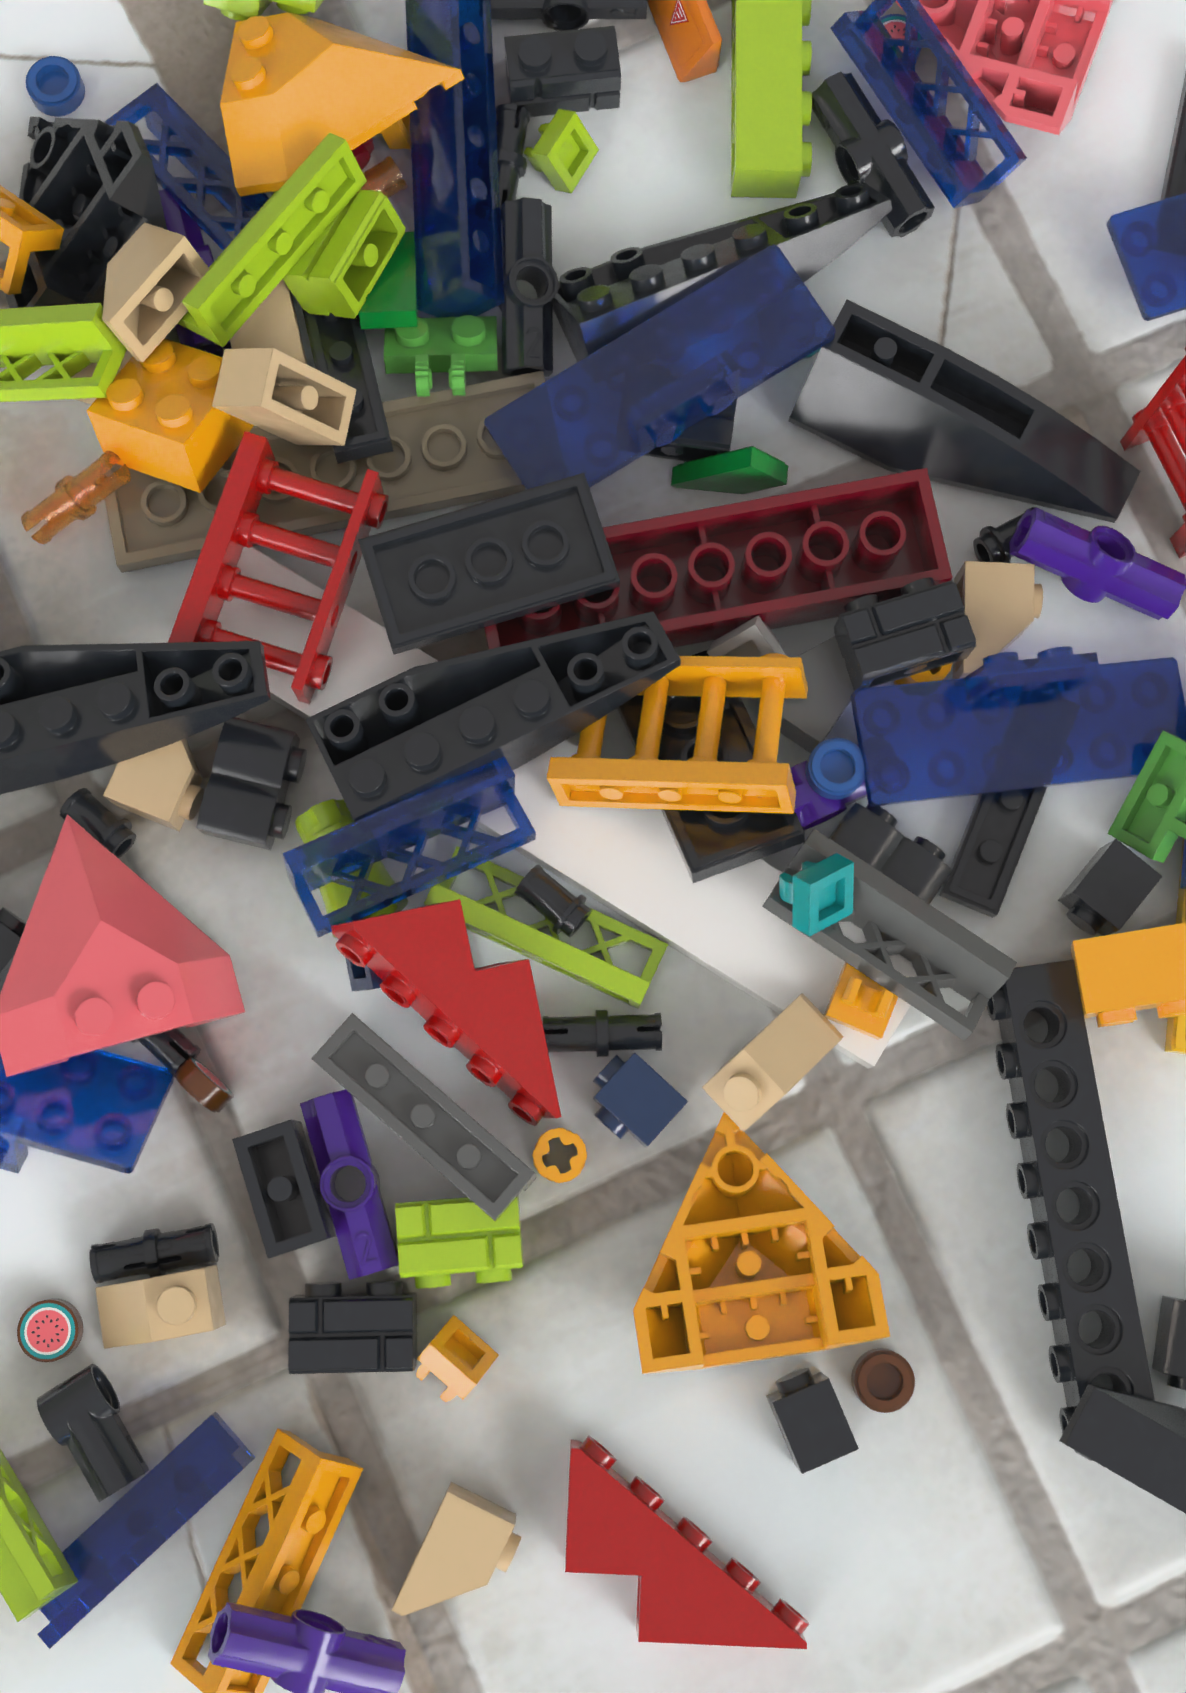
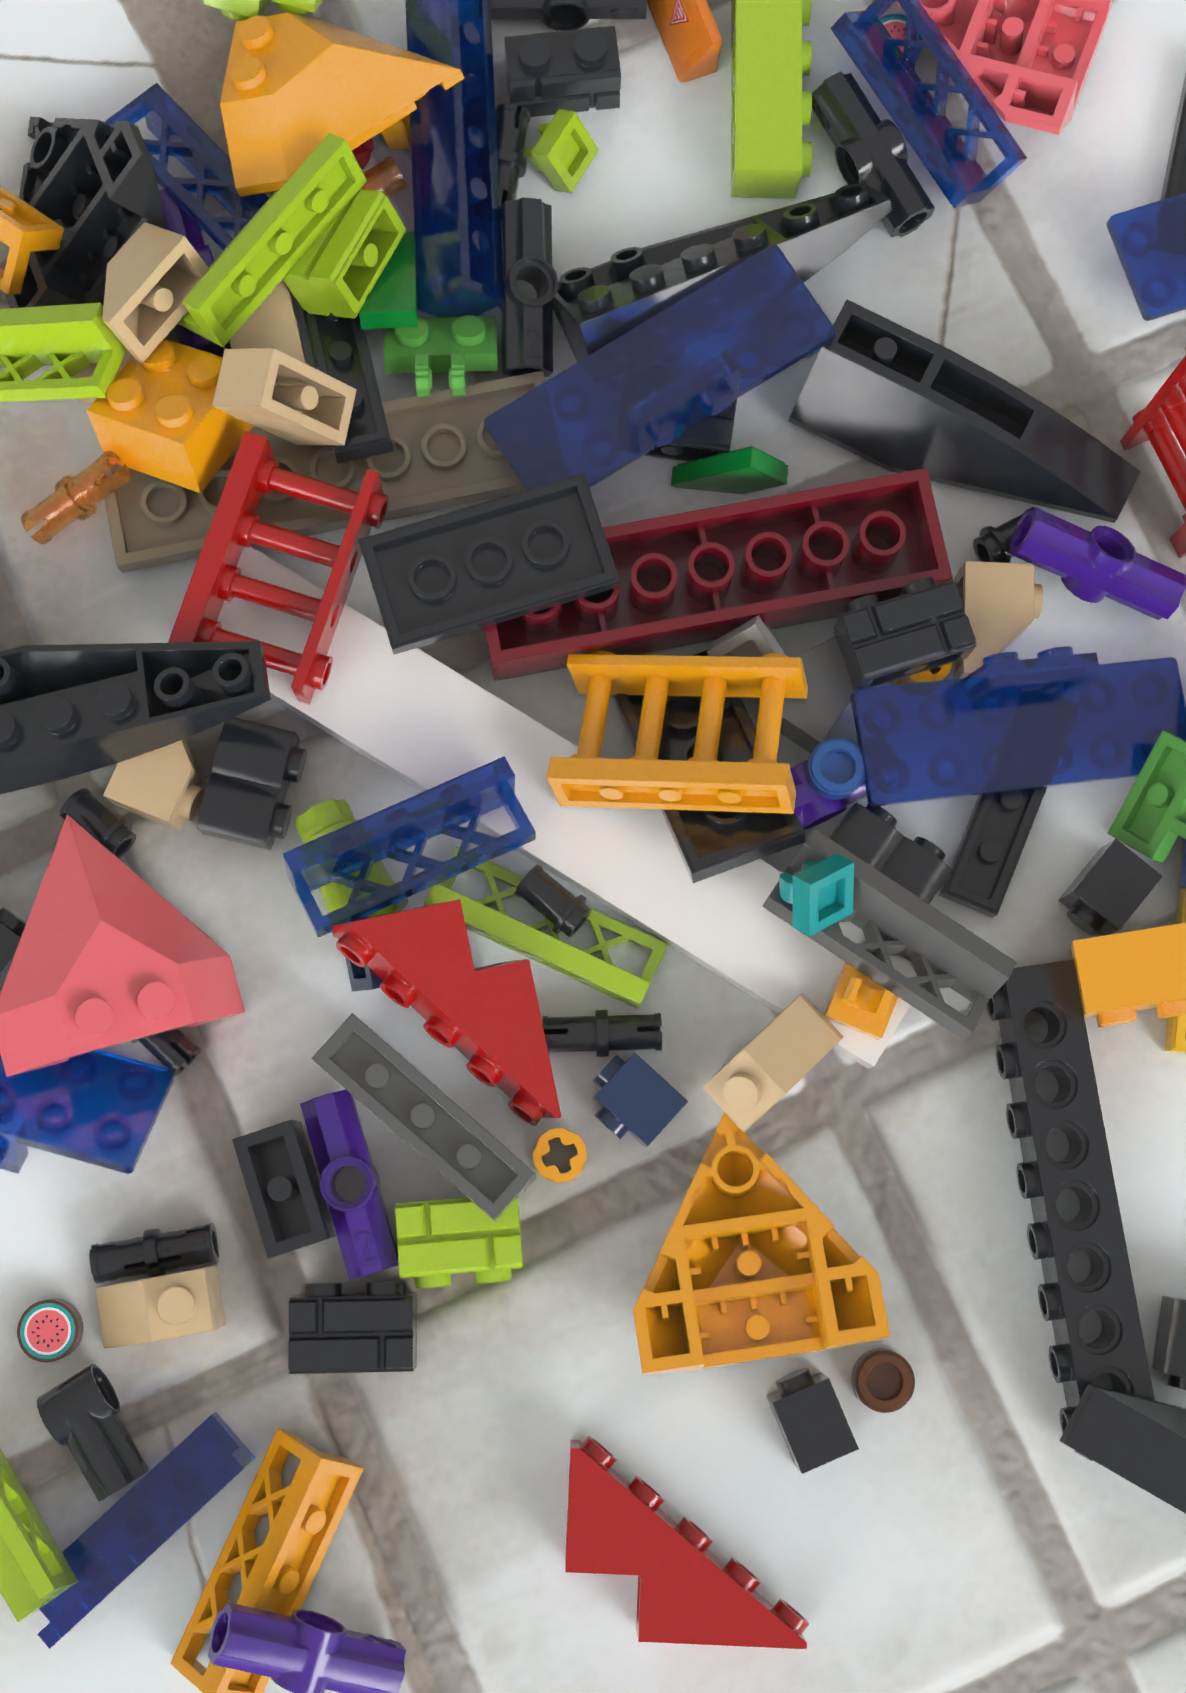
(55, 86): blue tile -> none
(203, 1085): reddish brown tile -> none
(456, 1359): light orange tile -> none
(458, 1551): tan slope -> none
(485, 707): black wedge -> none

